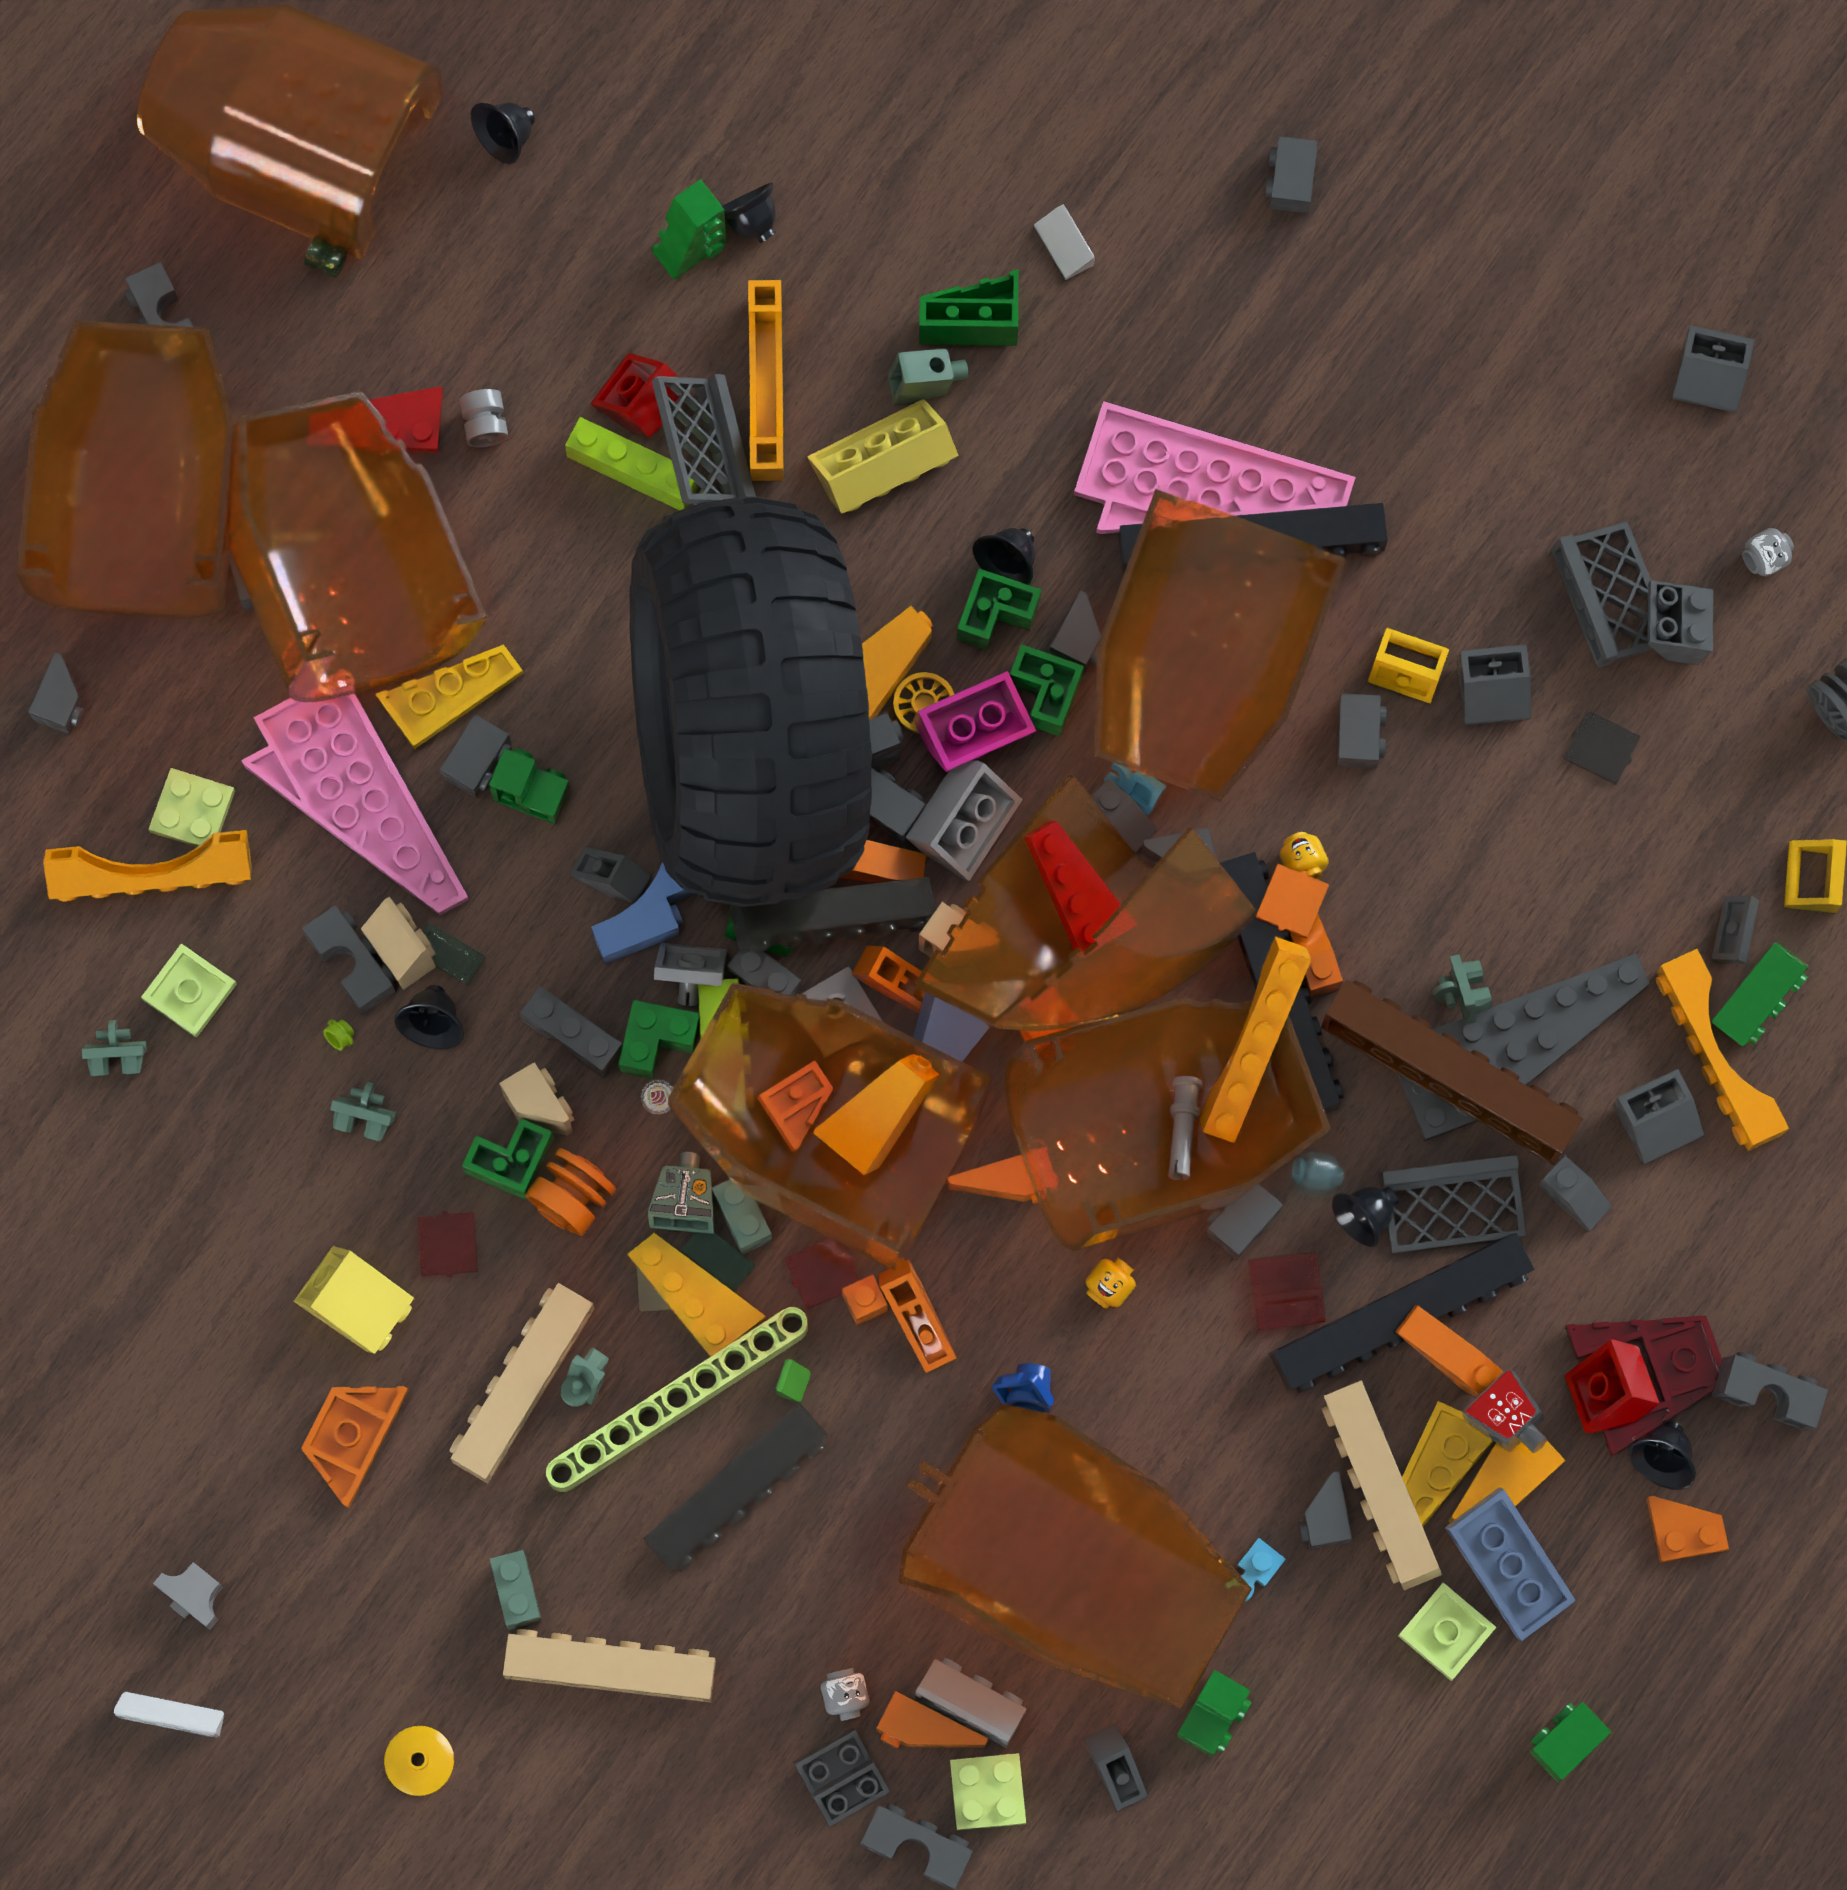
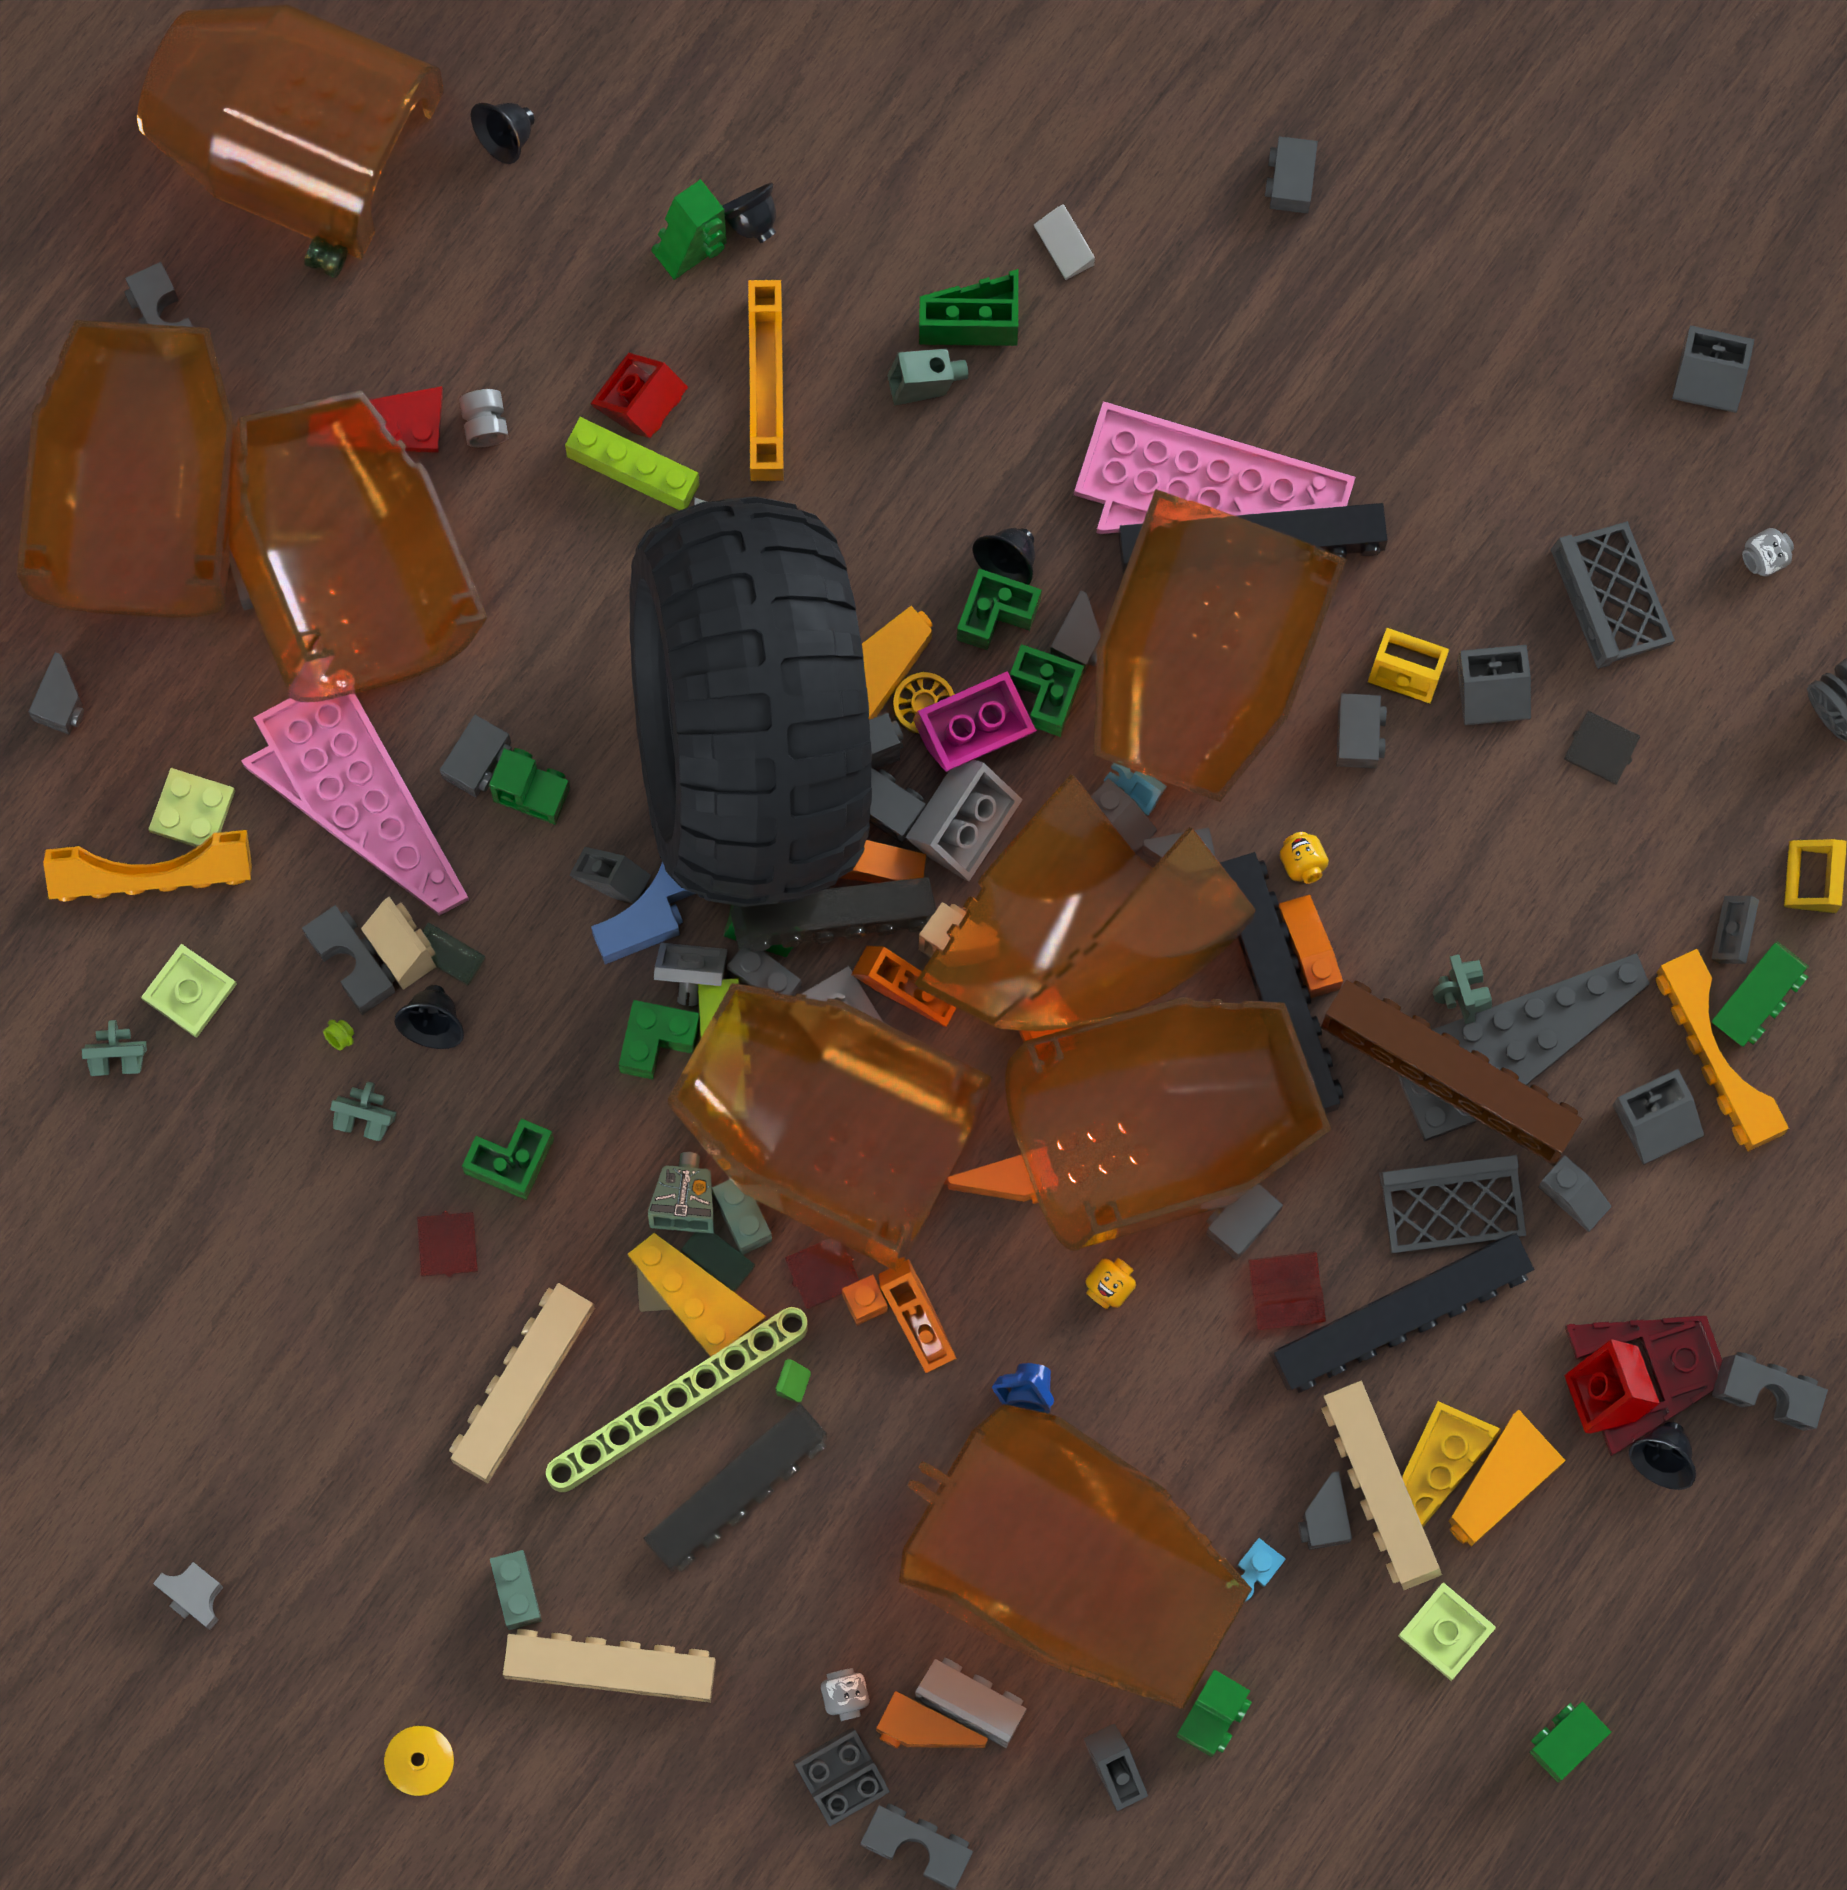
(169, 1714): white slope -> none
(350, 1434): orange wing -> none
(355, 1299): light yellow slope -> none
(436, 701): yellow wing -> none
(533, 1099): tan slope -> none
(566, 1197): orange wheel -> none
(572, 1030): dark grey arch -> none
(584, 1379): sand green hips -> none
(655, 1096): clear tile -> none
(720, 437): dark grey fence -> none
(796, 1103): orange wing -> none
(876, 1117): light orange slope -> none
(883, 456): light yellow slope -> none
(948, 1028): medium blue slope -> none
(988, 1792): yellowish green plate -> none
(1073, 884): red wing -> none
(1184, 1113): light grey pin -> none
(1270, 1007): light orange arch -> none
(1292, 901): orange piece -> none
(1316, 1173): clear light blue head -> none
(1365, 1213): black hat -> none
(1448, 1352): orange slope -> none
(1507, 1414): torso -> none
(1510, 1564): sand blue plate -> none
(1680, 621): dark grey slope -> none
(1685, 1530): orange wing -> none

